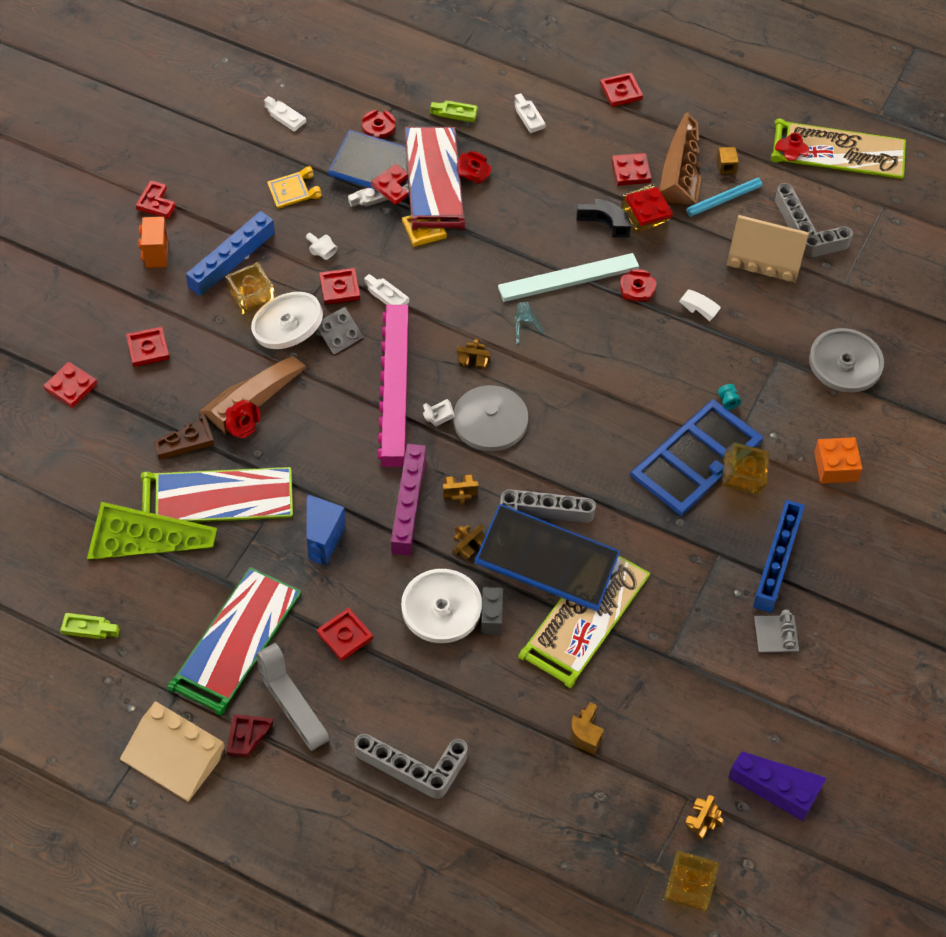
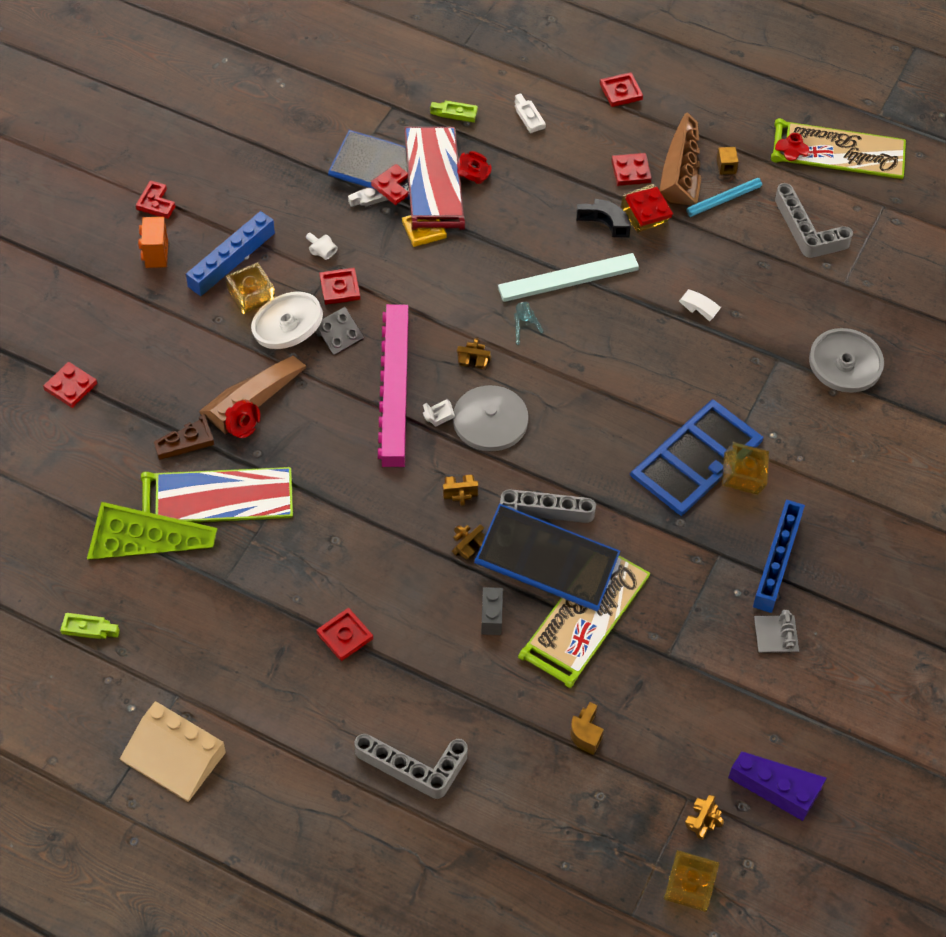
(147, 346): plate -> none
(233, 639): flag -> none
(246, 734): dark red wing -> none
(274, 676): light grey beam -> none
(284, 114): white hinge -> none
(292, 188): yellow flag -> none
(324, 528): slope -> none
(374, 117): red plate -> none
(385, 291): white hinge -> none
(407, 501): magenta arch -> none
(441, 605): white dish -> none
(634, 293): plate -> none
(730, 398): teal wheel -> none
(767, 248): tan slope -> none
(838, 460): orange brick -> none

